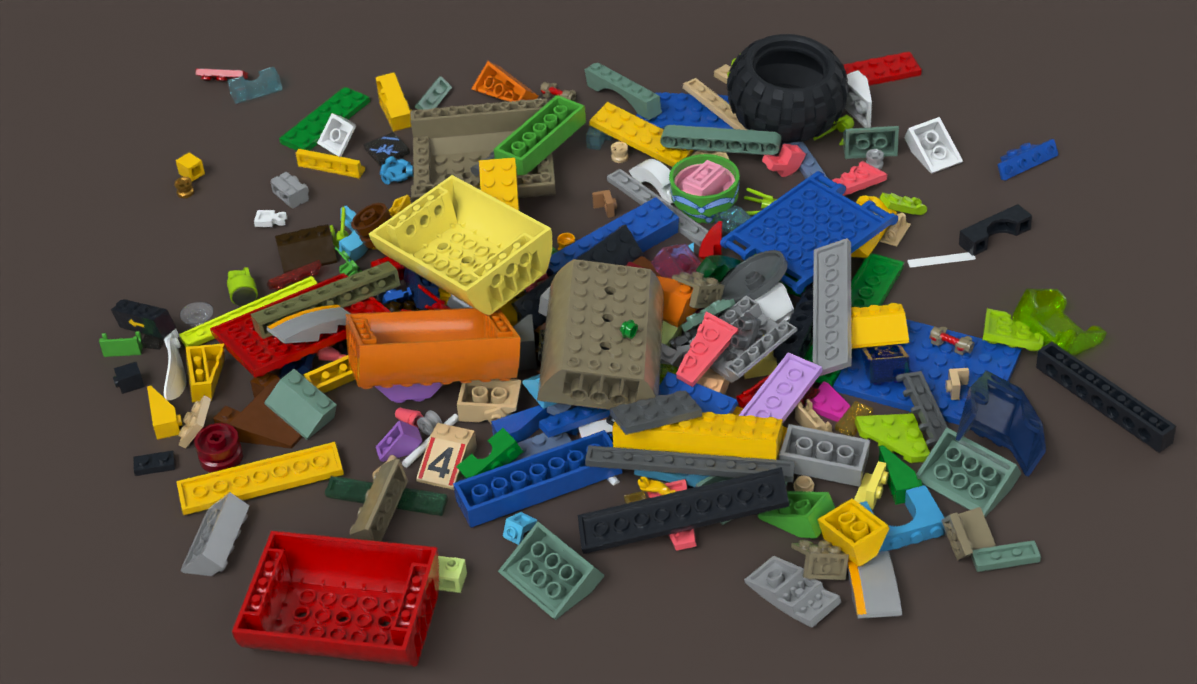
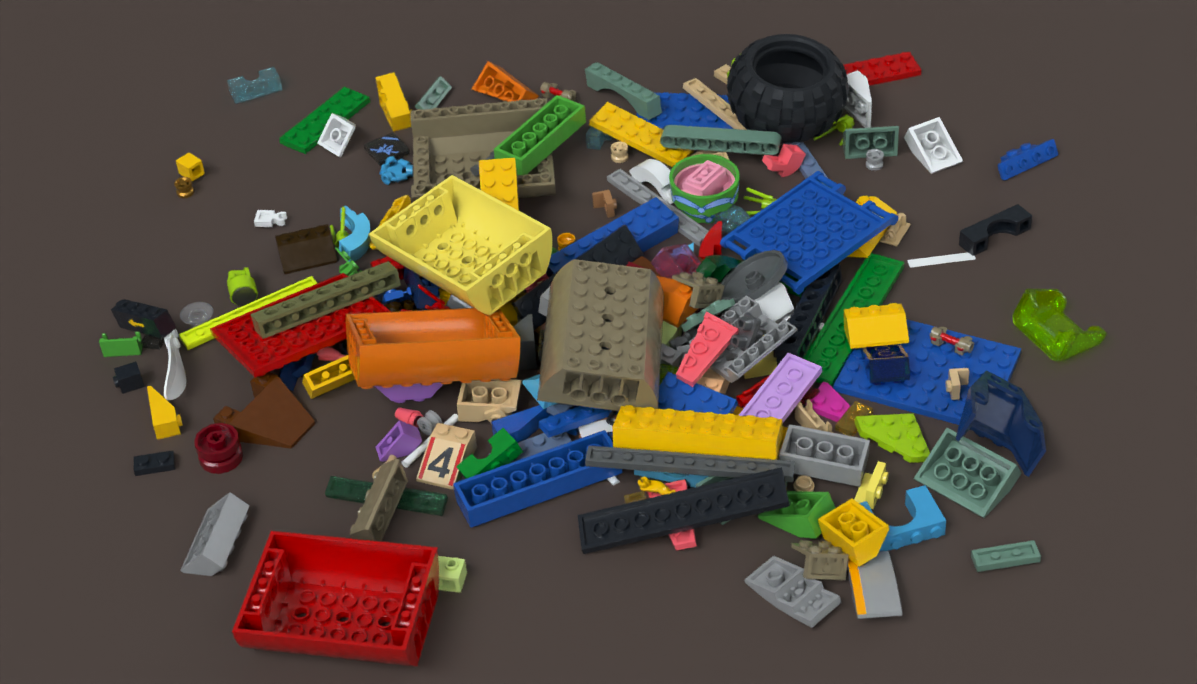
(194, 421): tan plate -> none
(204, 369): yellow wedge -> none
(221, 75): plate -> none
(260, 477): yellow plate -> none
(290, 189): light grey brick -> none
(294, 276): clear red tile -> none
(301, 404): sand green slope -> none
(309, 324): light grey slope -> none
(329, 163): yellow hinge -> none
(368, 220): reddish brown wheel -> none
(516, 527): medium azure bracket -> none
(550, 572): sand green slope -> none
(629, 329): green plate -> none
(655, 412): dark grey plate -> none
(832, 306): light grey plate -> none
(861, 178): coral wing -> none
(900, 476): green slope -> none
(903, 204): lime hinge -> none
(924, 405): dark grey hinge -> none
(967, 532): dark tan bracket -> none
(1003, 330): lime plate -> none
(1106, 397): black brick -> none

